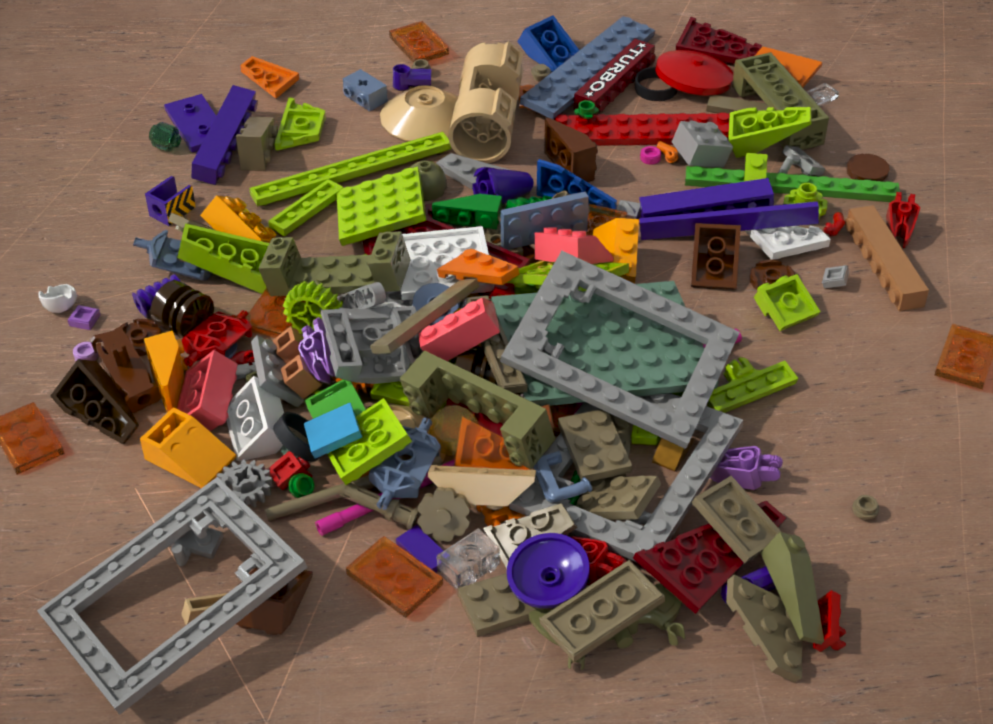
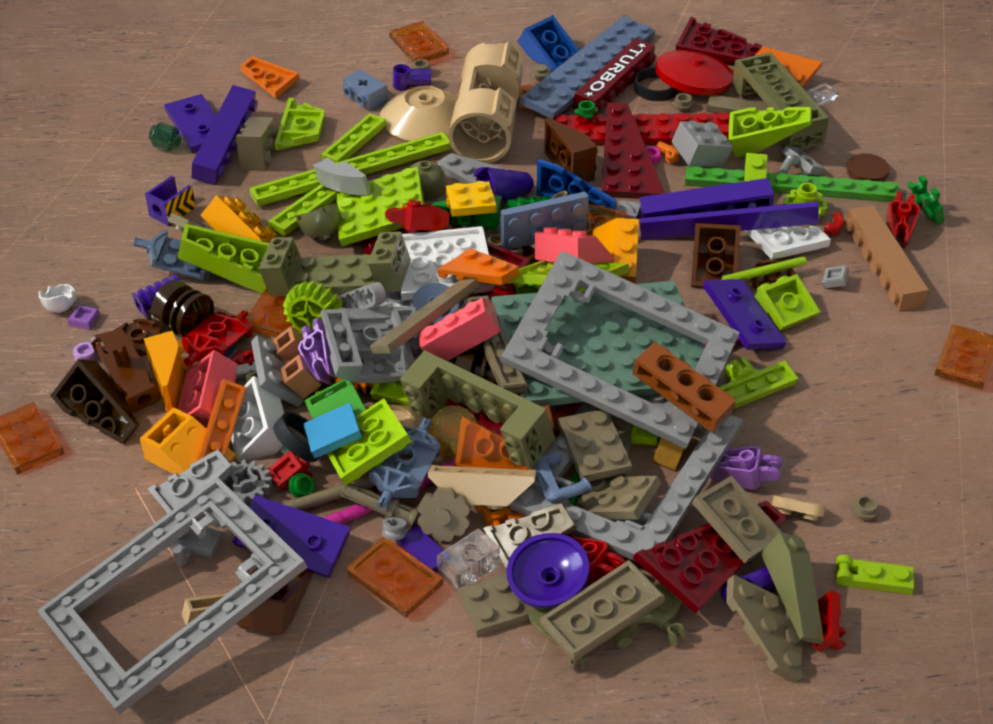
(182, 486): none -> light grey wing
(222, 418): none -> orange tile
(310, 536): none -> dark purple plate
(320, 222): none -> olive cylinder
(342, 177): none -> light grey slope
(355, 138): none -> lime plate
(394, 528): none -> light grey bush
(418, 216): none -> red hinge
(470, 198): none -> yellow plate
(626, 161): none -> dark red wing
(671, 385): none -> dark orange brick
(683, 102): none -> dark tan plate
(744, 314): none -> dark purple plate
(768, 269): none -> lime bar
(808, 509): none -> tan plate
(874, 575): none -> lime plate
(927, 202): none -> green plate

